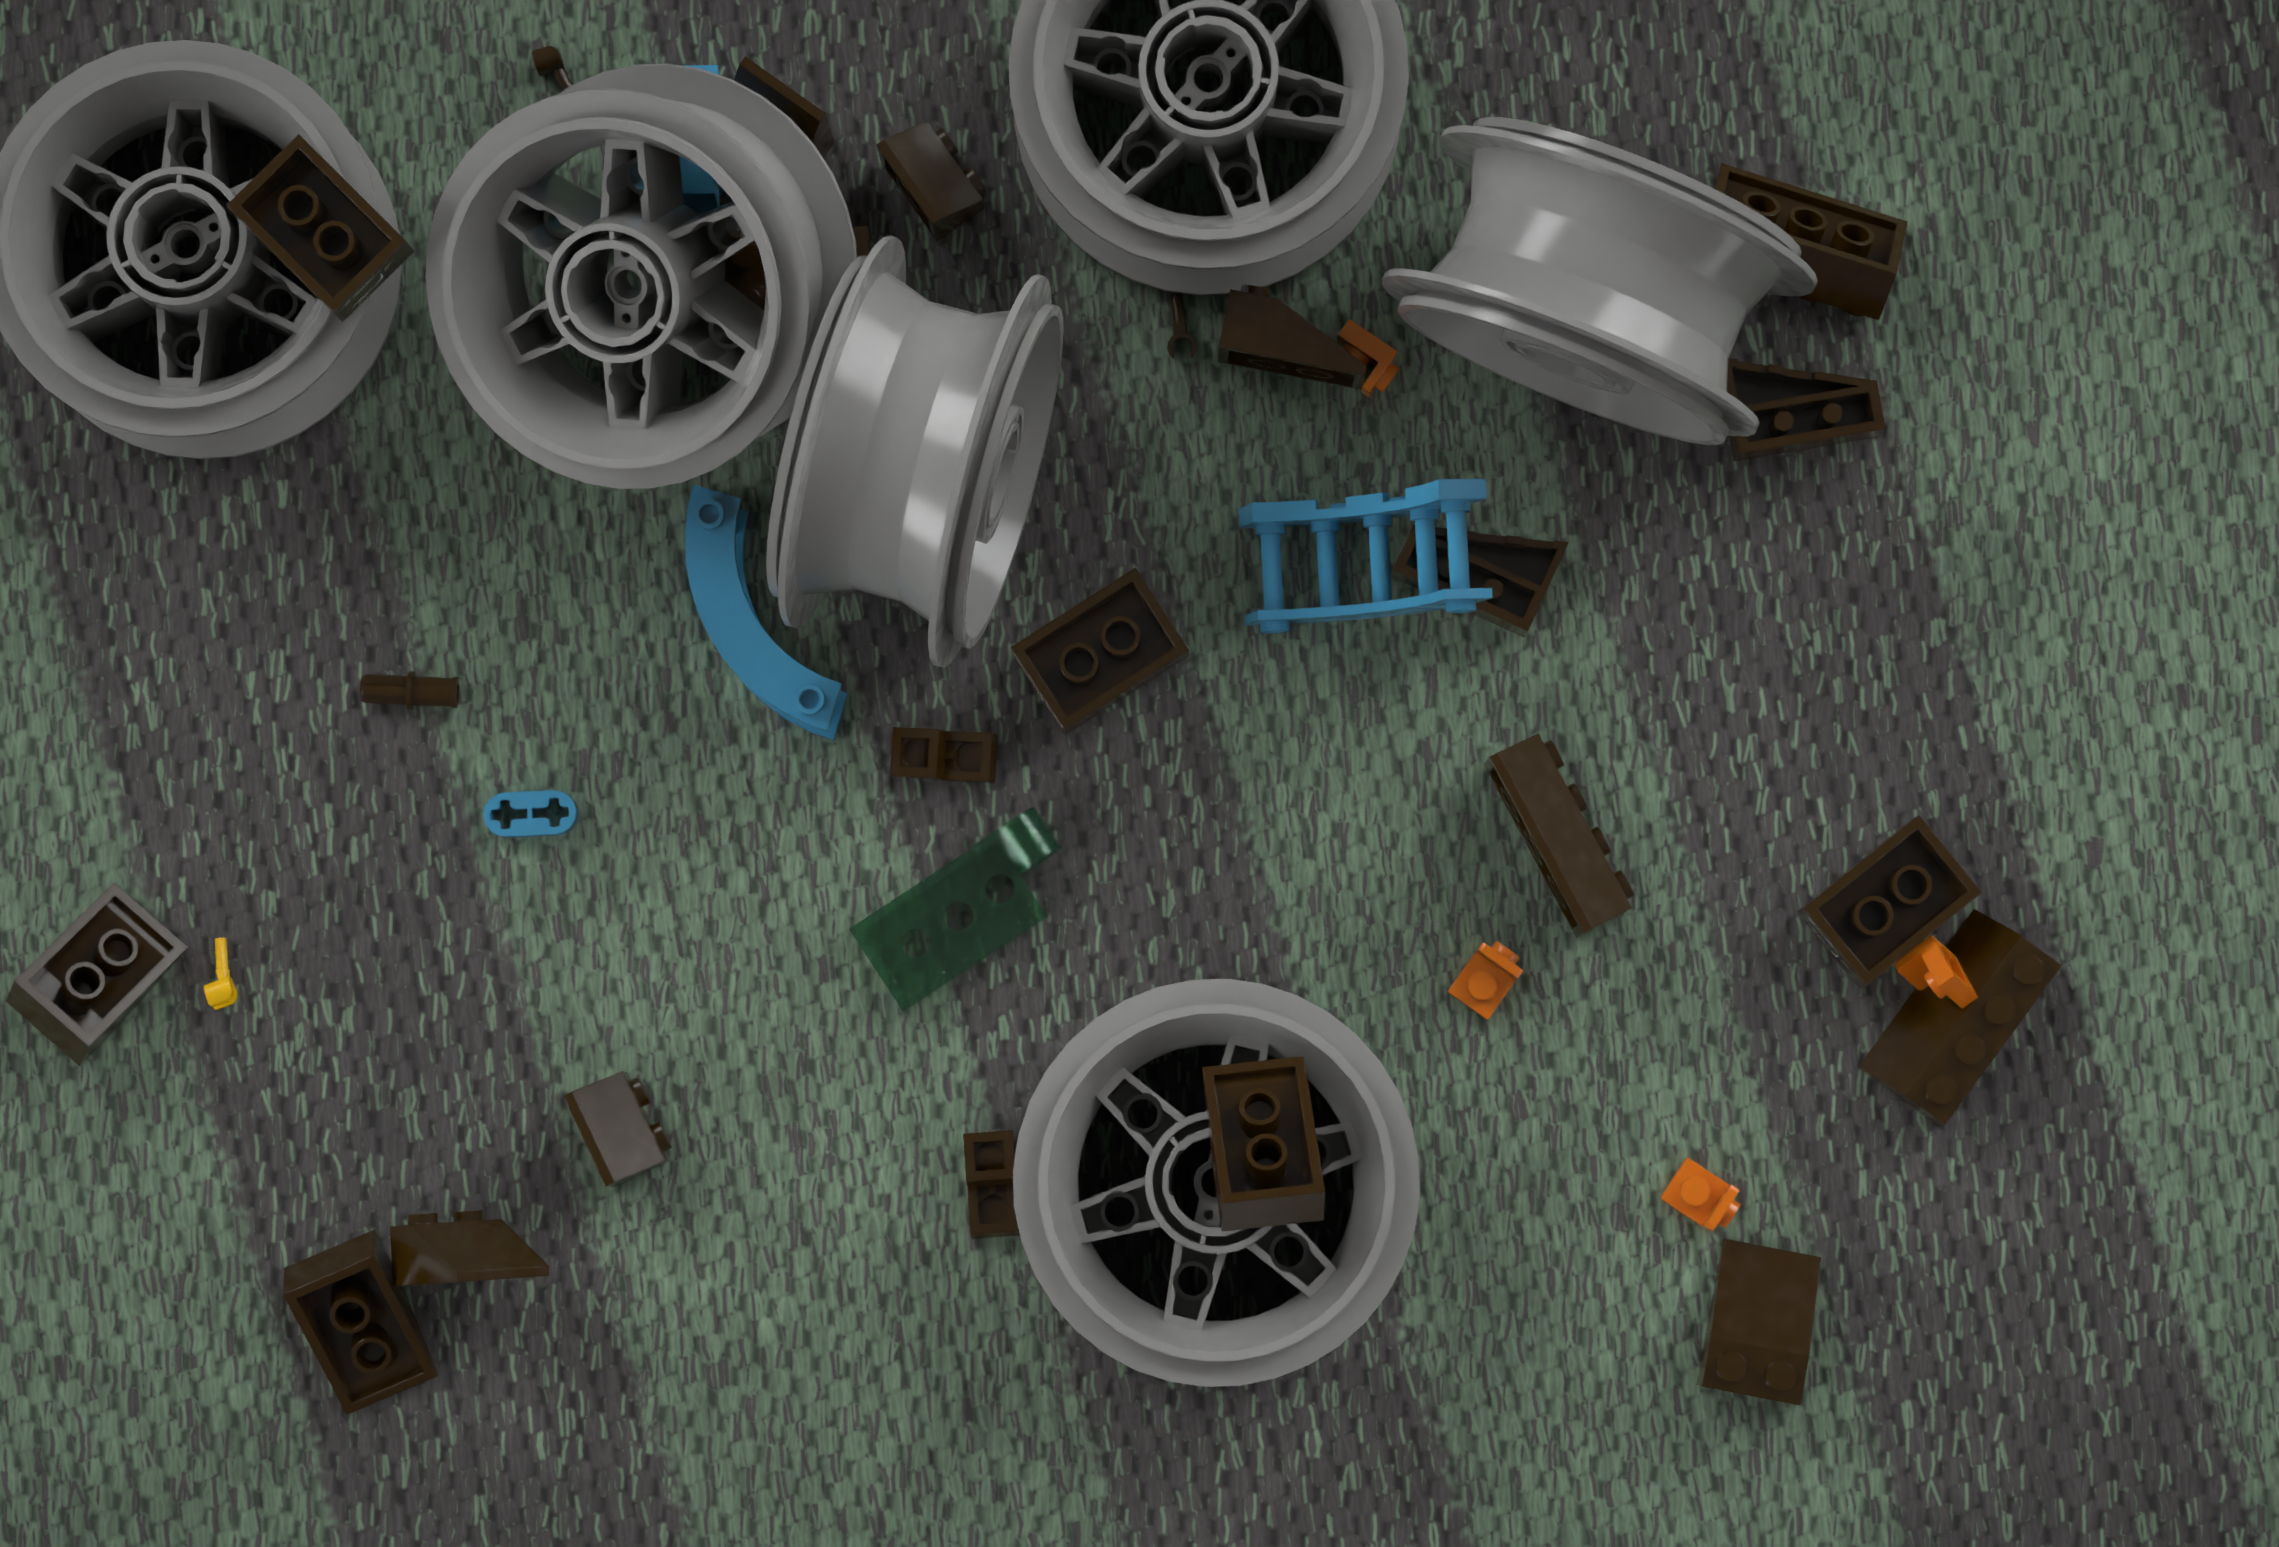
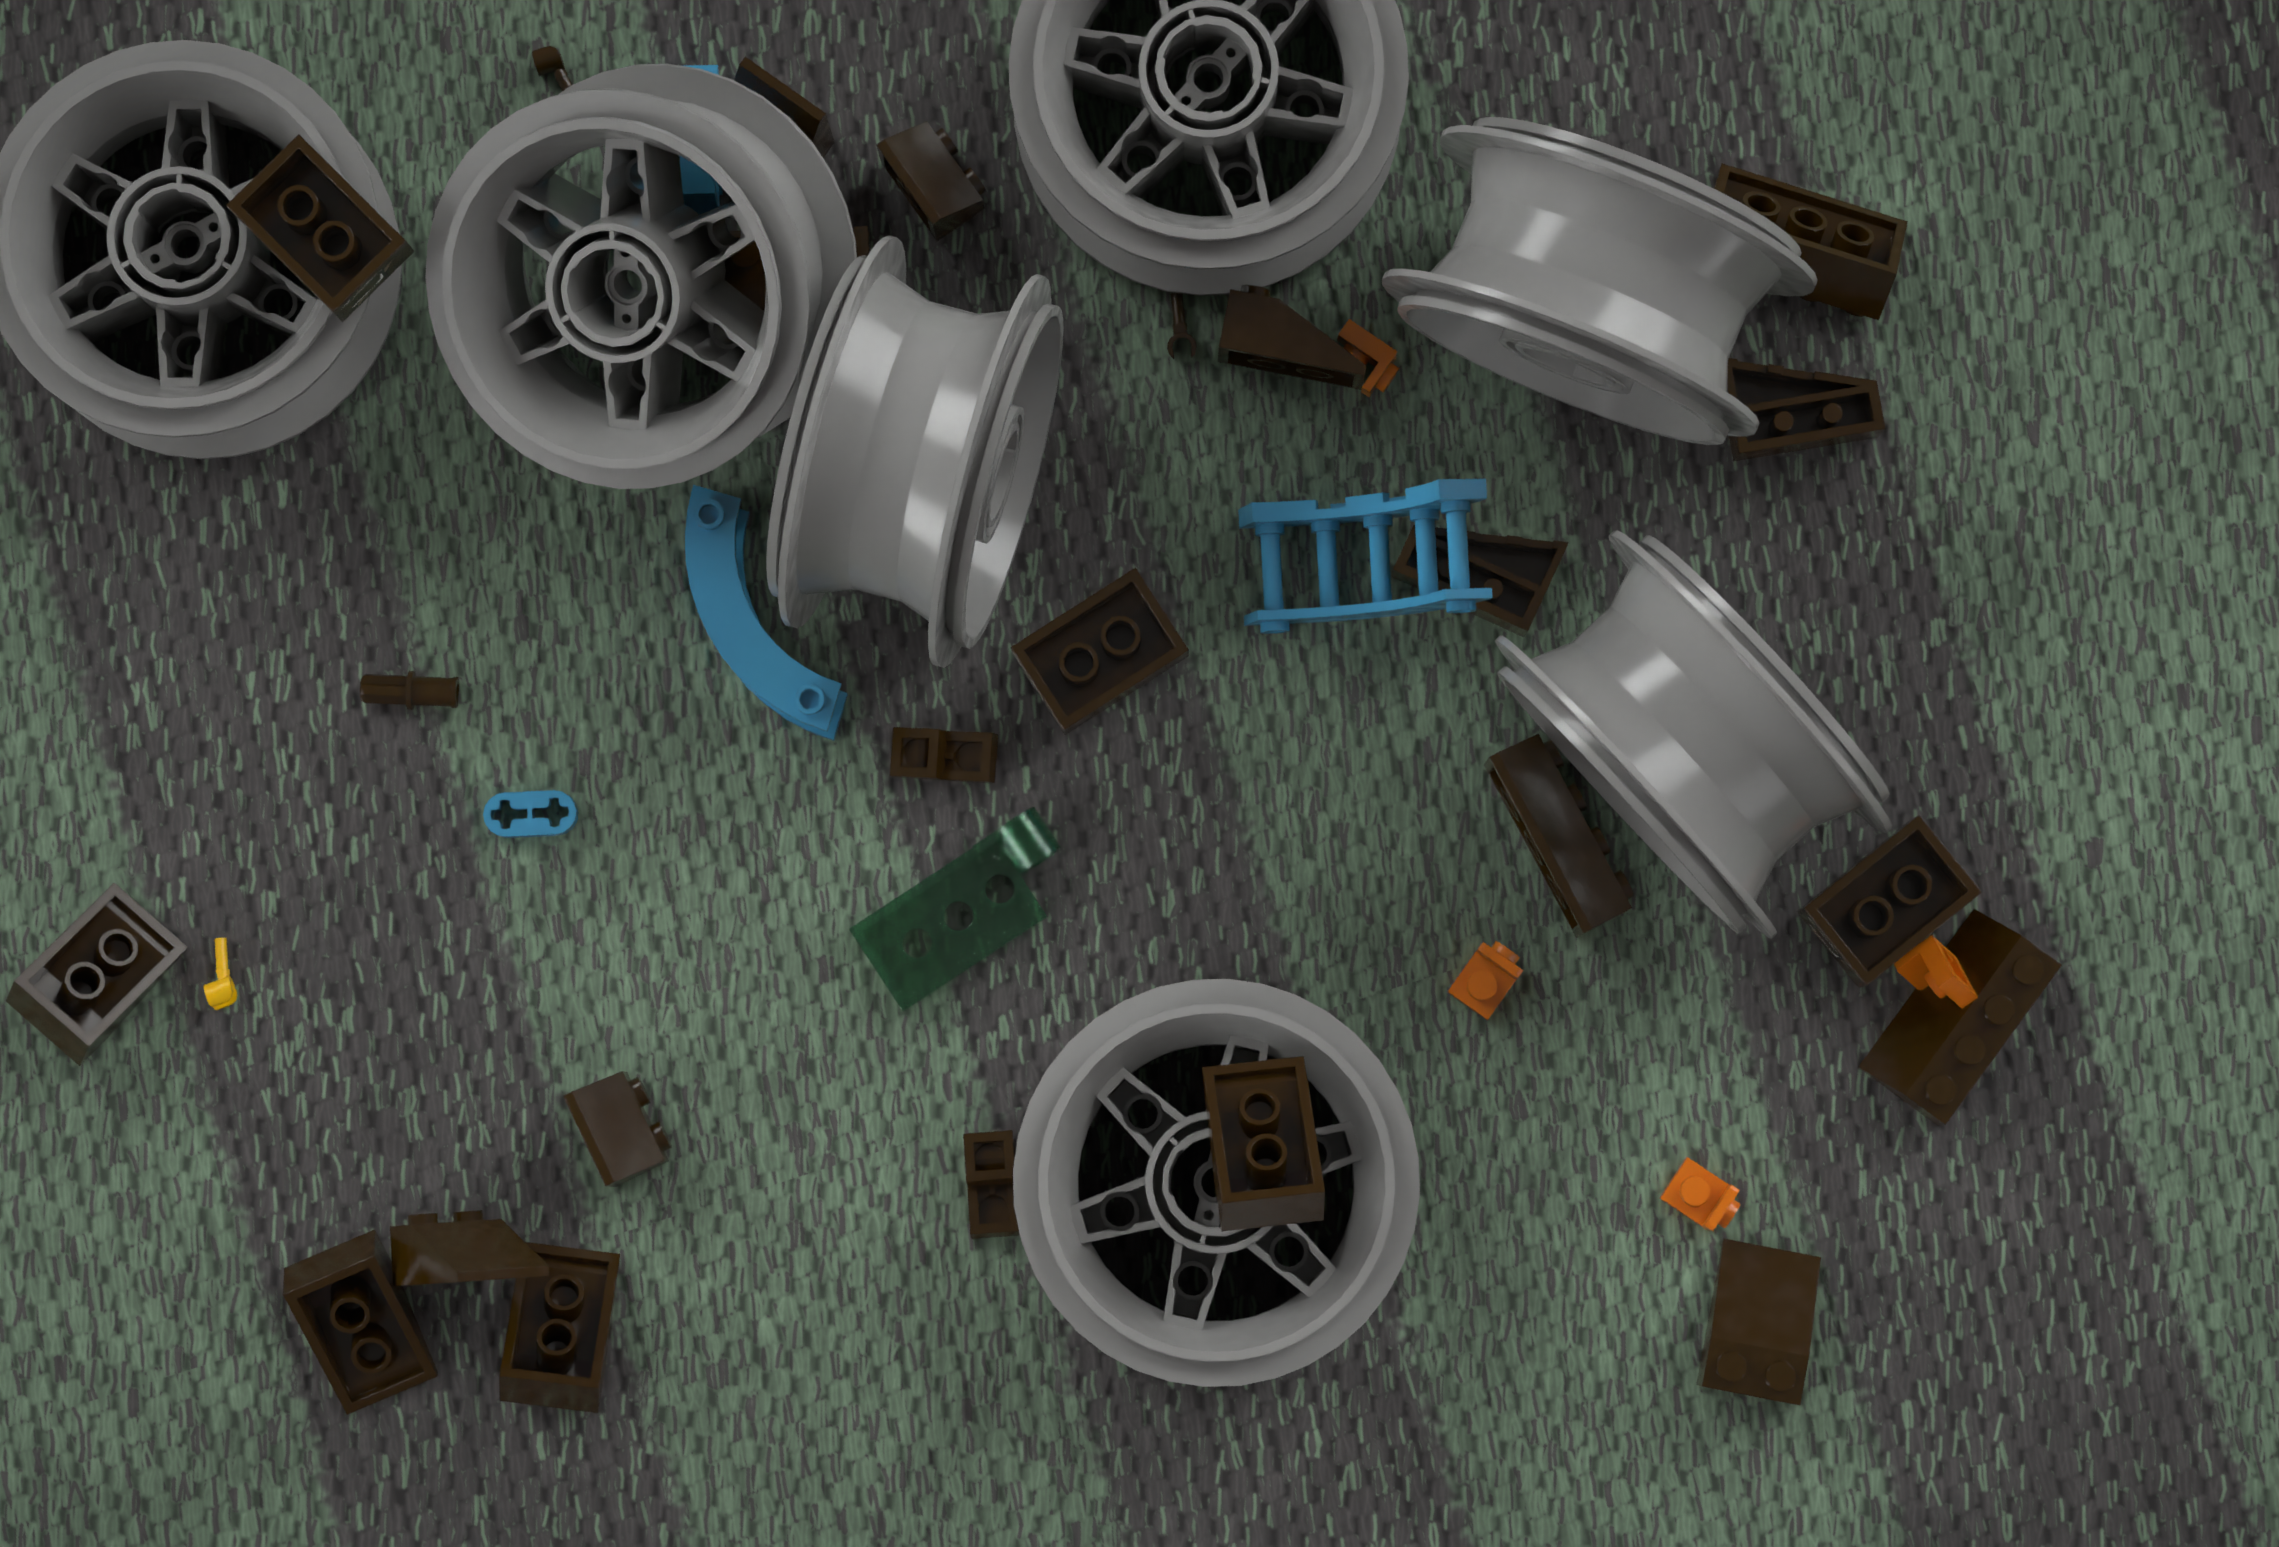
(560, 1330): none -> dark brown slope
(1695, 732): none -> light grey wheel

